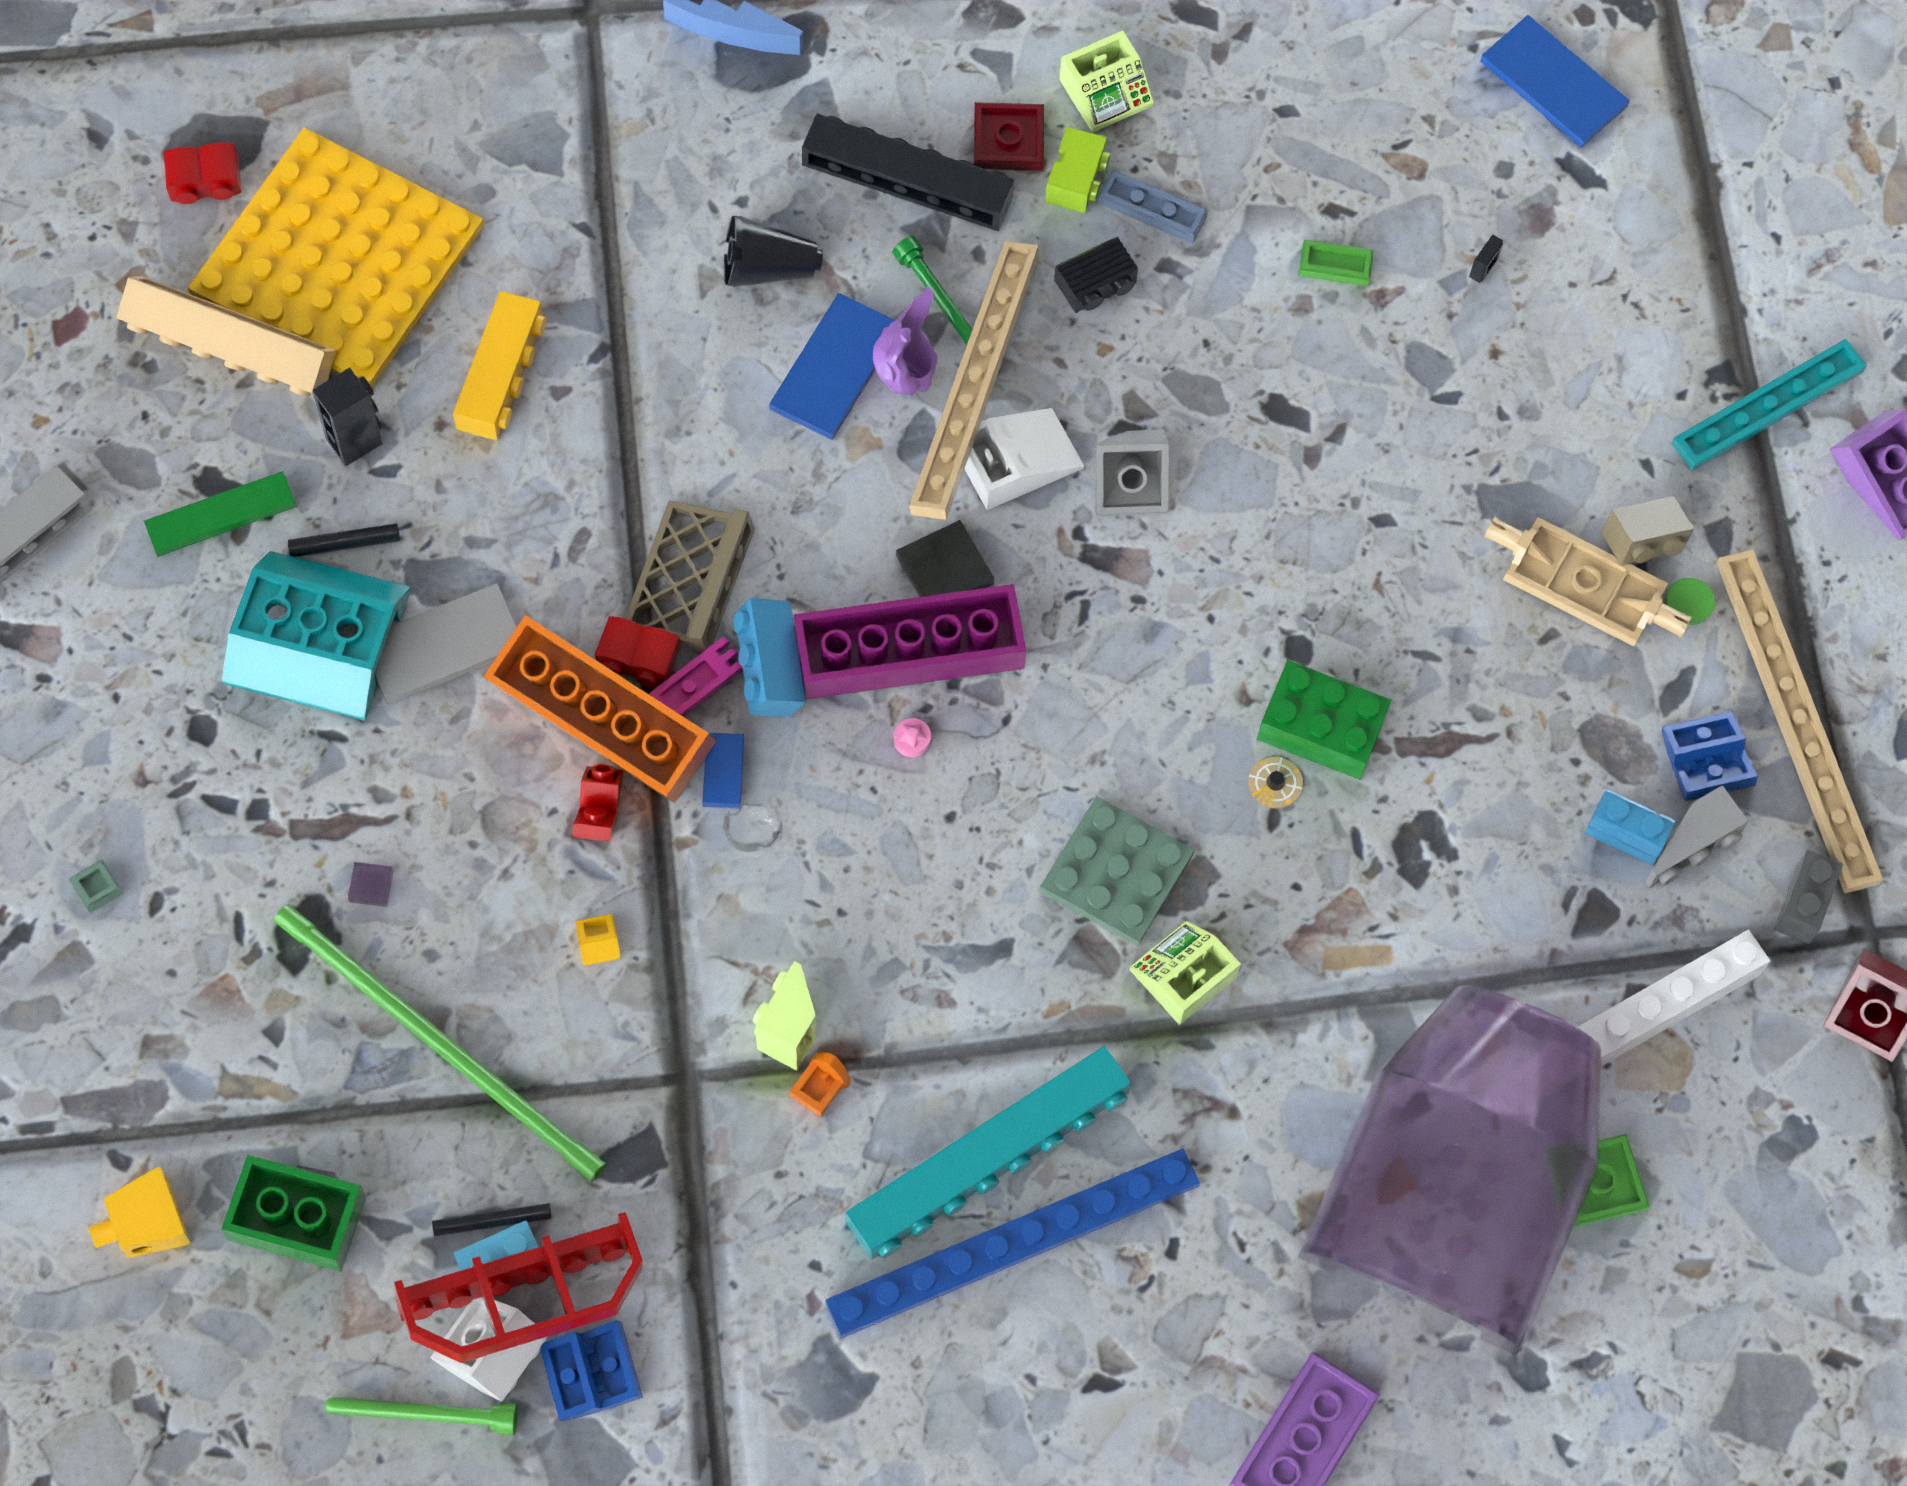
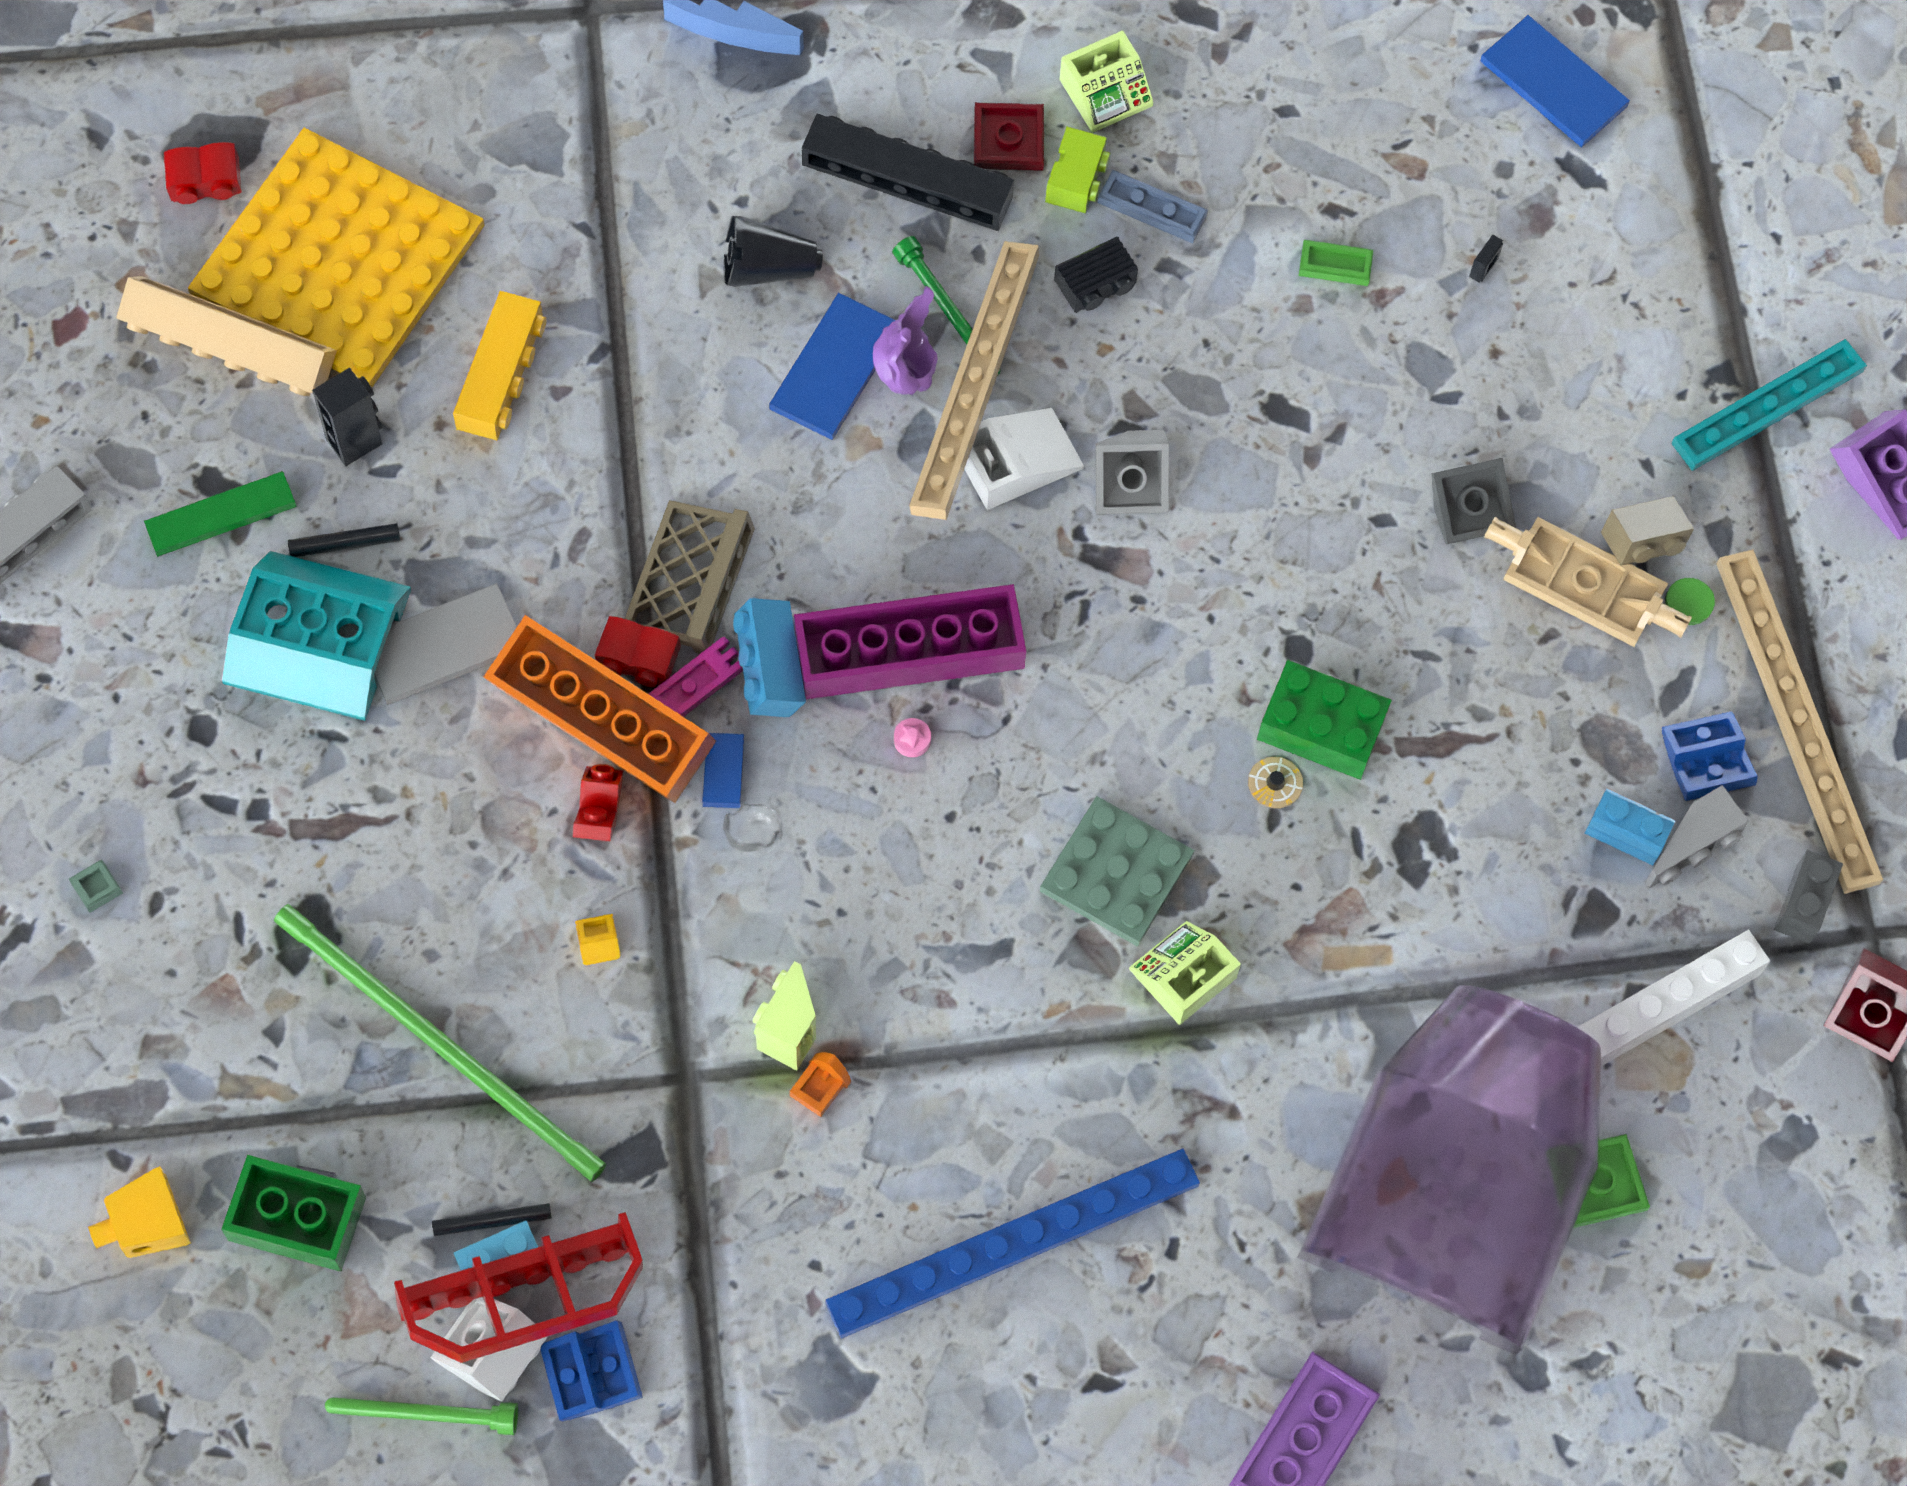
(370, 884): clear purple tile -> none
(945, 562): pearl dark grey tile -> none
(988, 1153): teal brick -> none
(1470, 499): none -> dark grey slope

